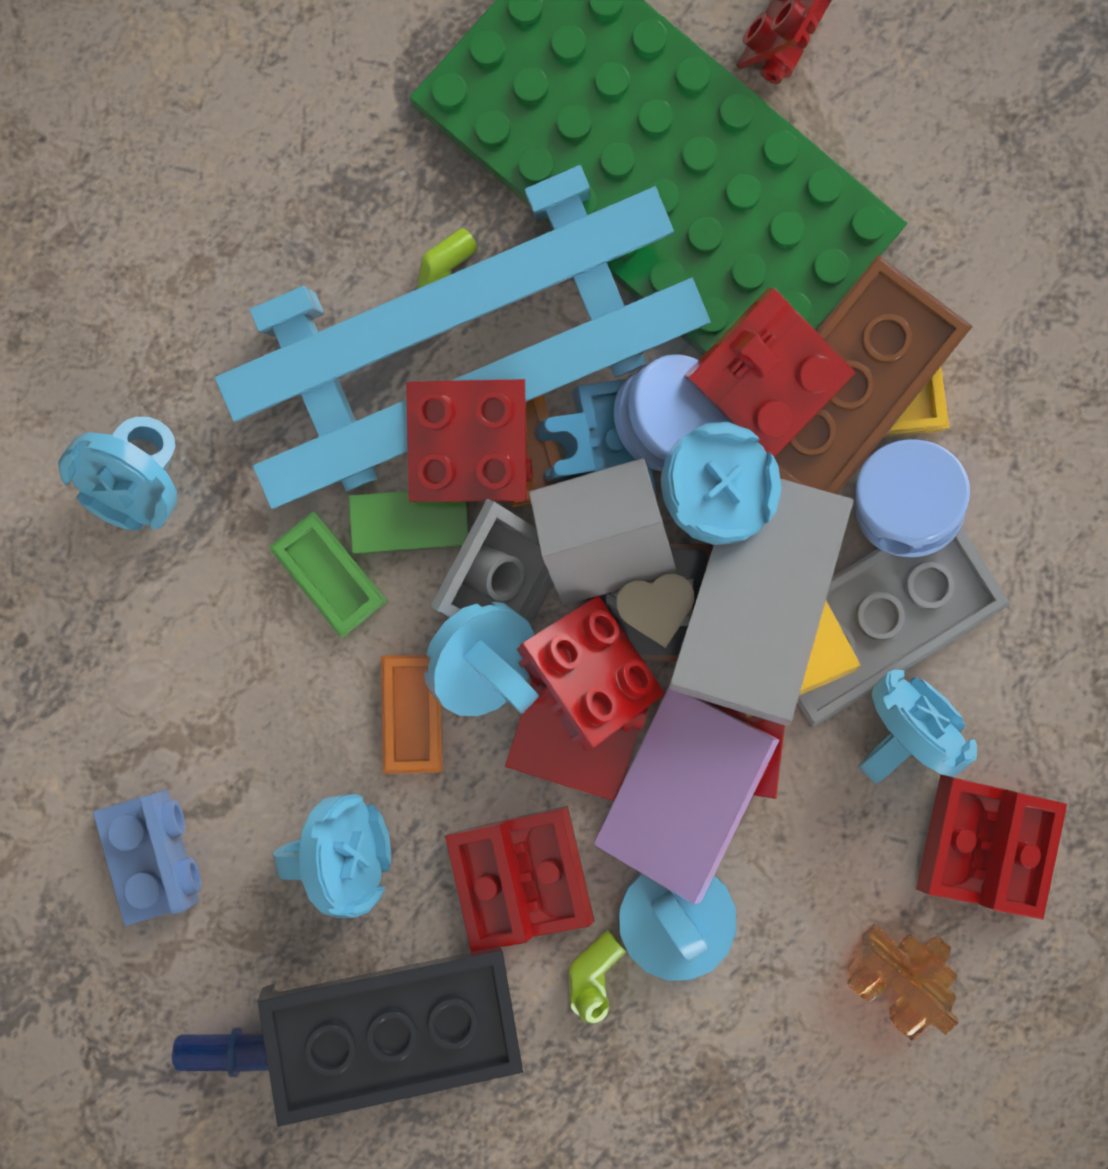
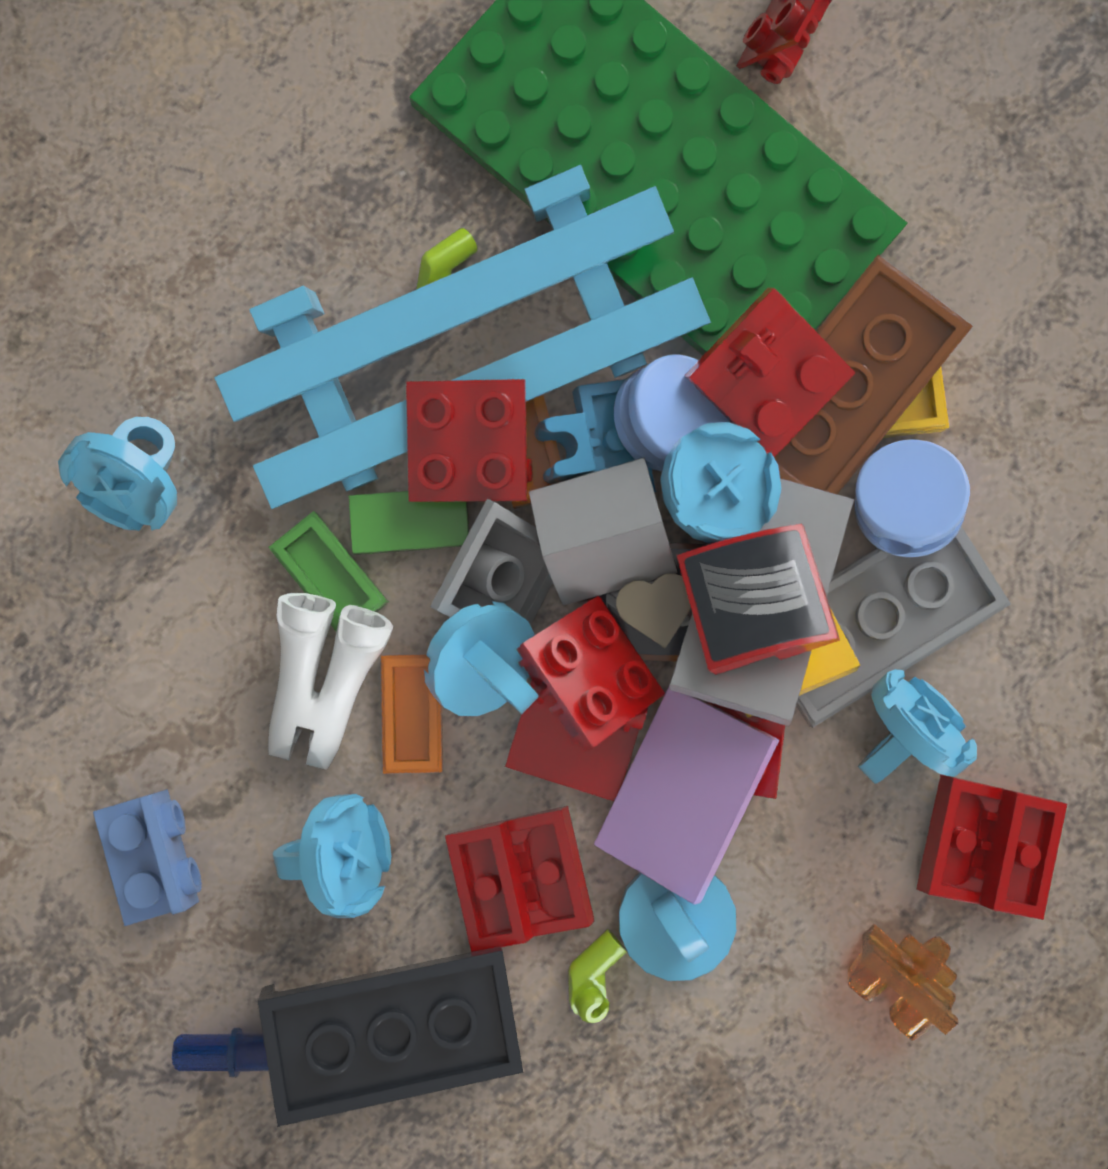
(303, 630): none -> white piece
(757, 598): none -> slope

